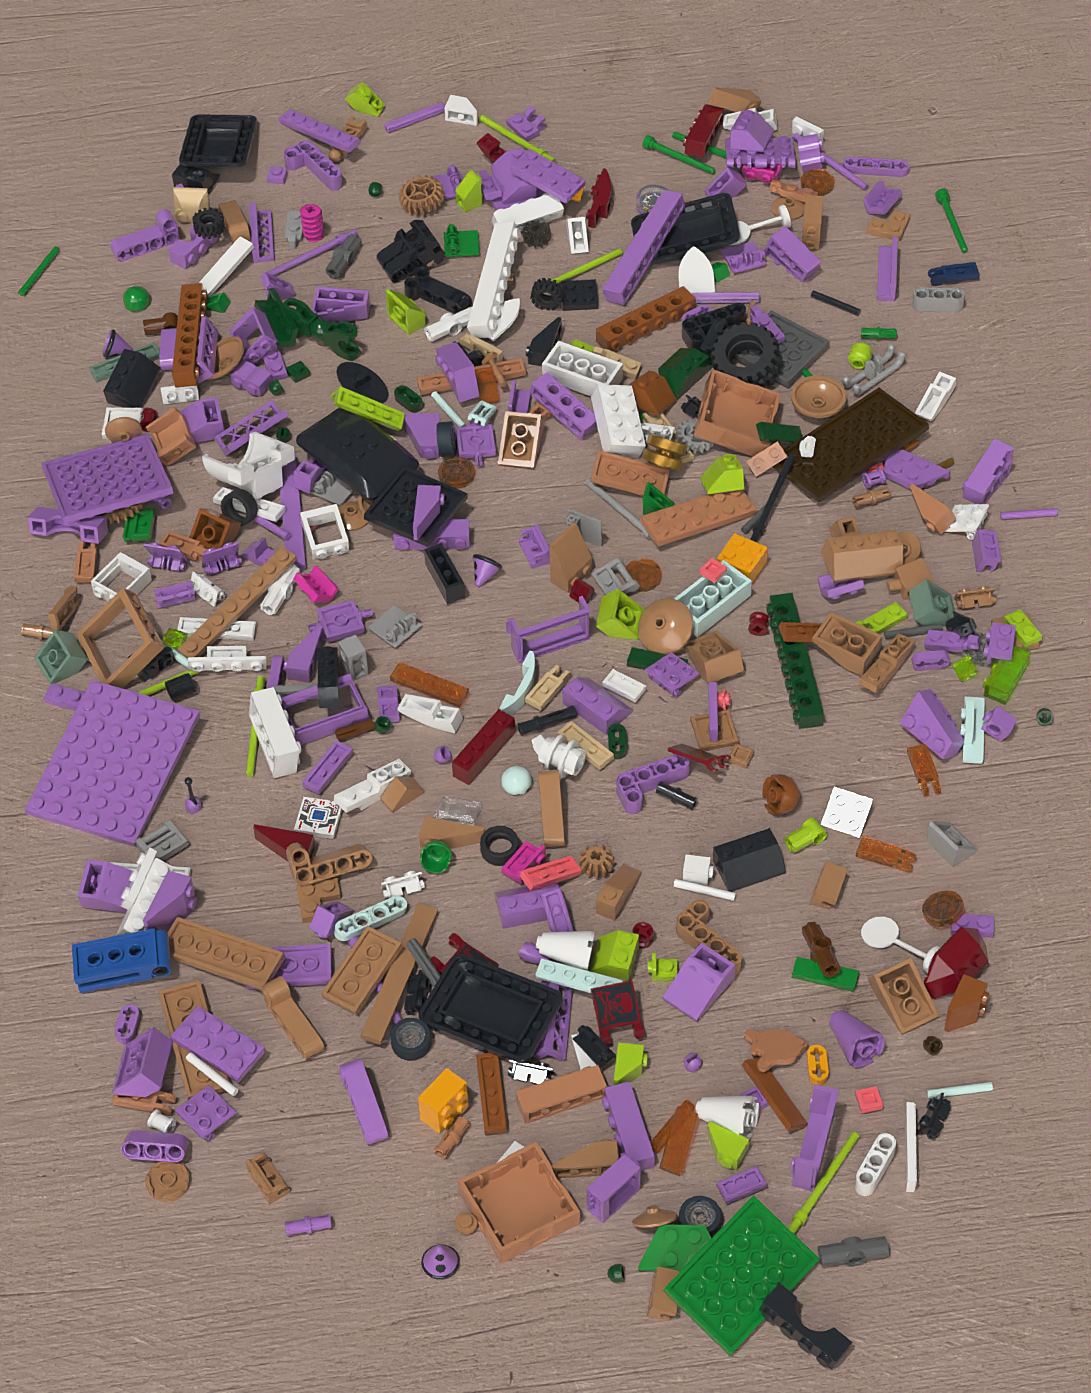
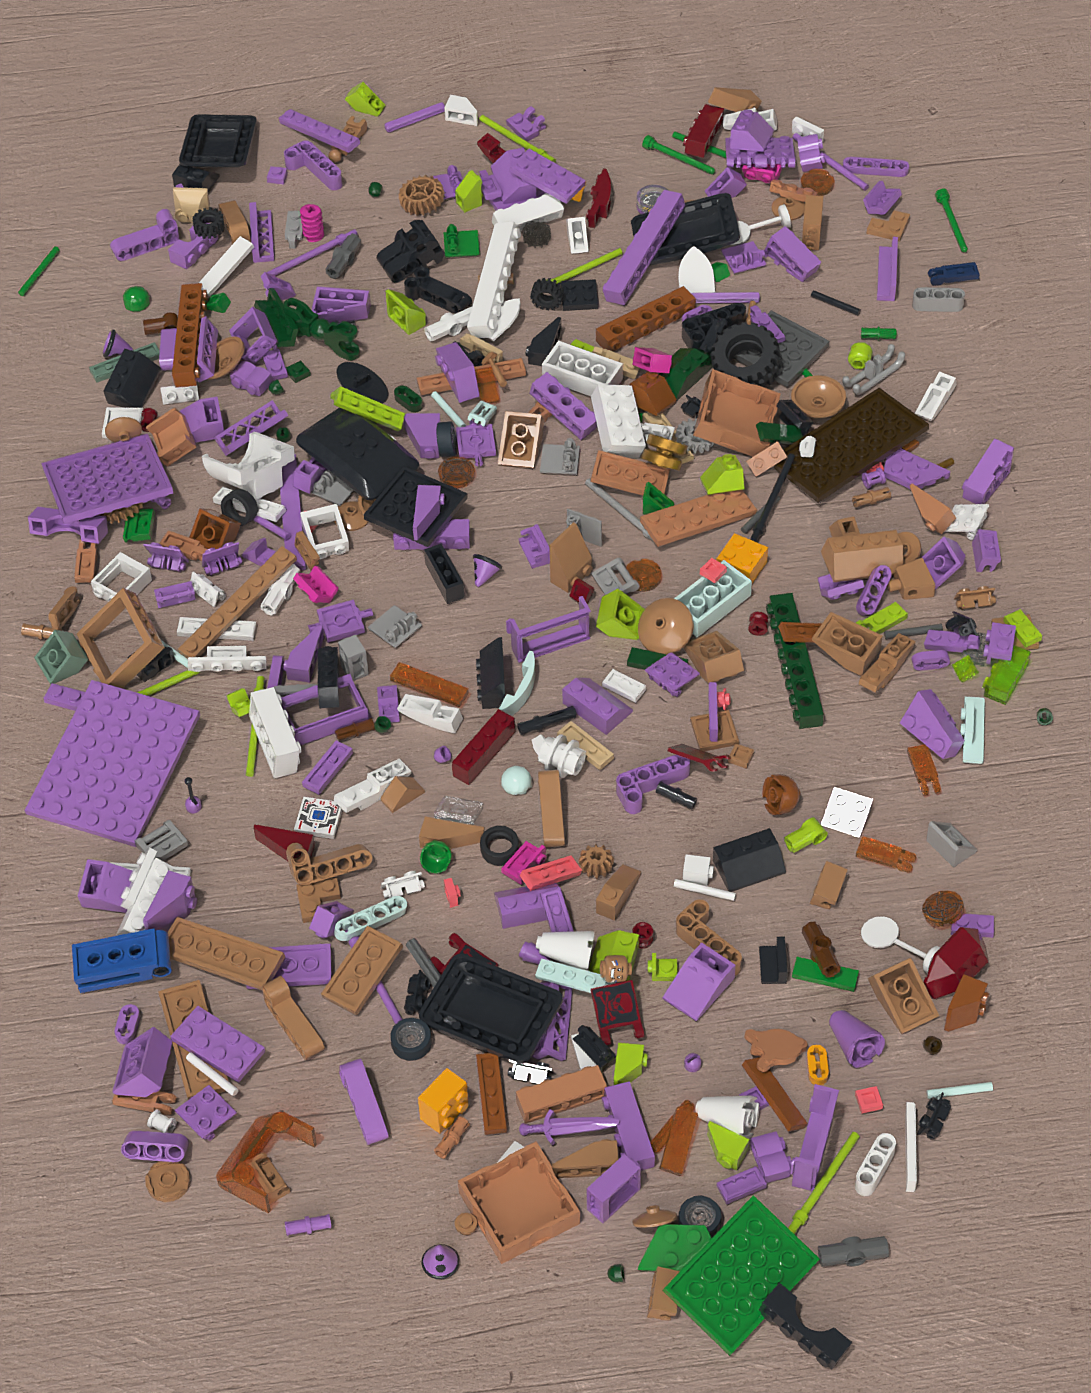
(174, 637): clear neon green plate -> none
(180, 686): black piece -> none
(236, 1175): none -> clear orange windscreen
(239, 702): none -> lime bracket
(306, 550): none -> medium nougat tile
(397, 976): medium nougat tile -> none
(452, 892): none -> coral plate
(491, 675): none -> black slope
(519, 399): medium lavender panel -> none
(547, 688): tan hinge -> none
(560, 458): none -> light grey hinge
(564, 1126): none -> medium lavender sword
(615, 968): none -> medium nougat head
(621, 741): dark green beam -> none
(652, 360): none -> dark pink brick
(770, 1156): none -> medium lavender brick
(773, 962): none -> black panel
(793, 415): none -> black panel
(866, 594): none -> medium lavender beam
(931, 604): sand green slope -> none
(943, 560): none -> medium lavender slope
(998, 723): medium lavender brick -> none
(1028, 513): medium lavender bar -> none

